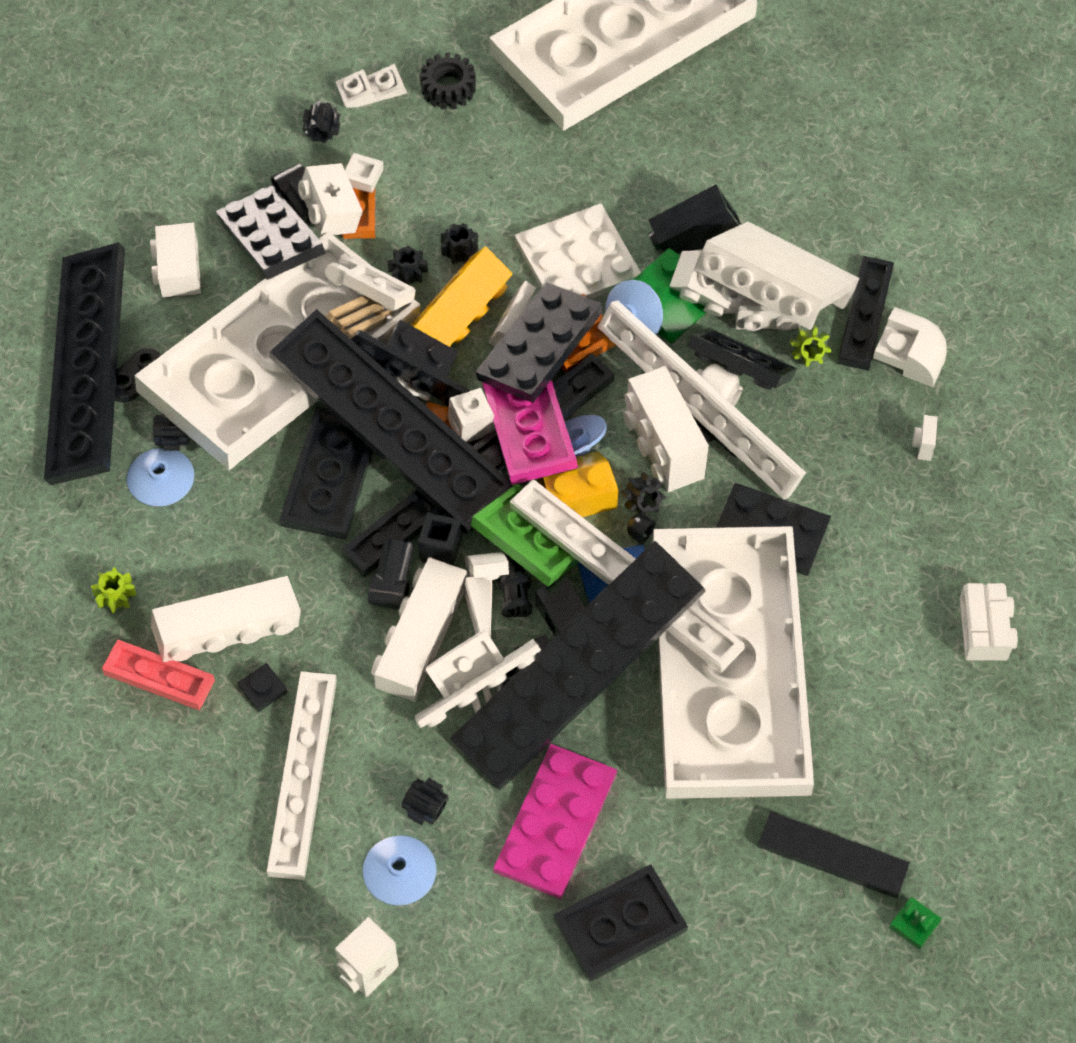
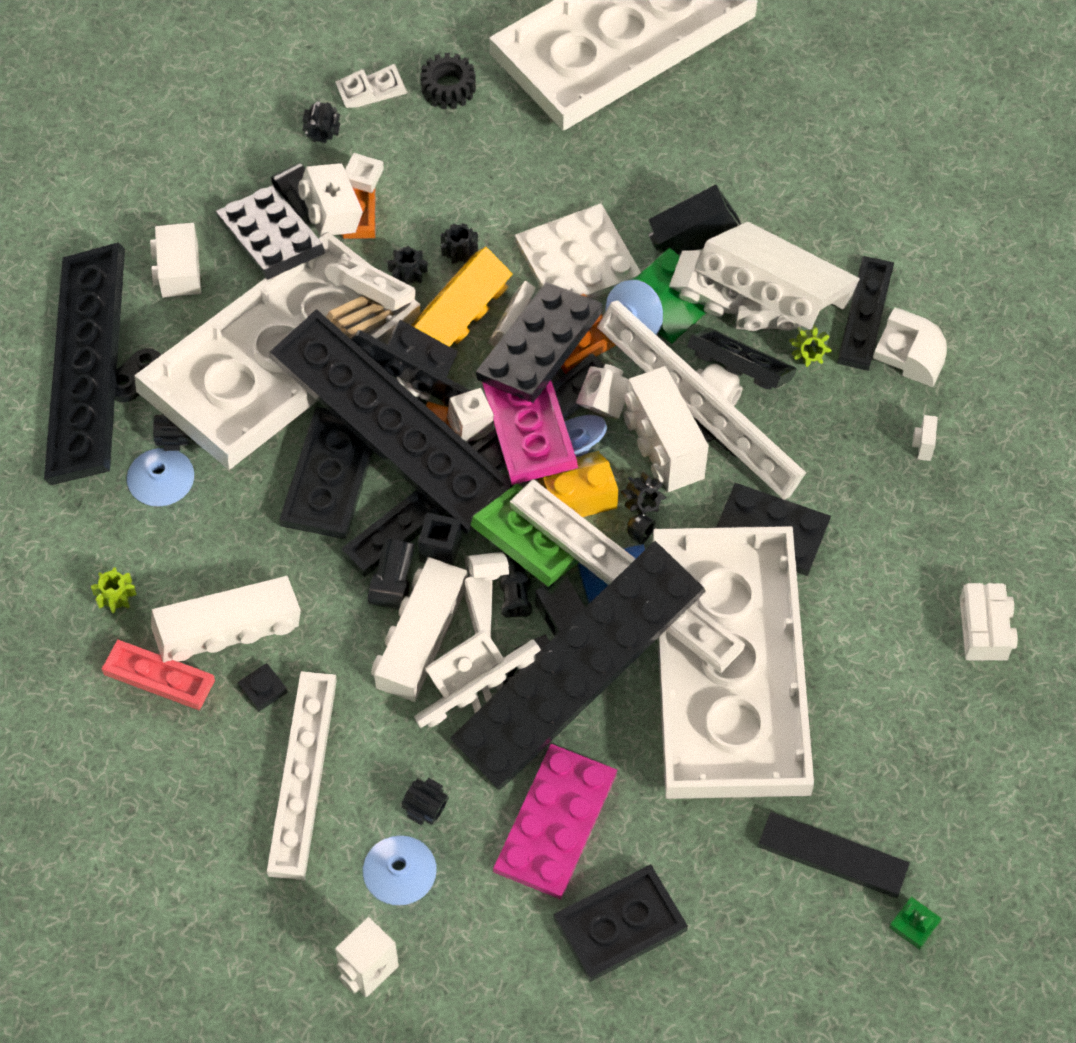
(604, 391): none -> white brick

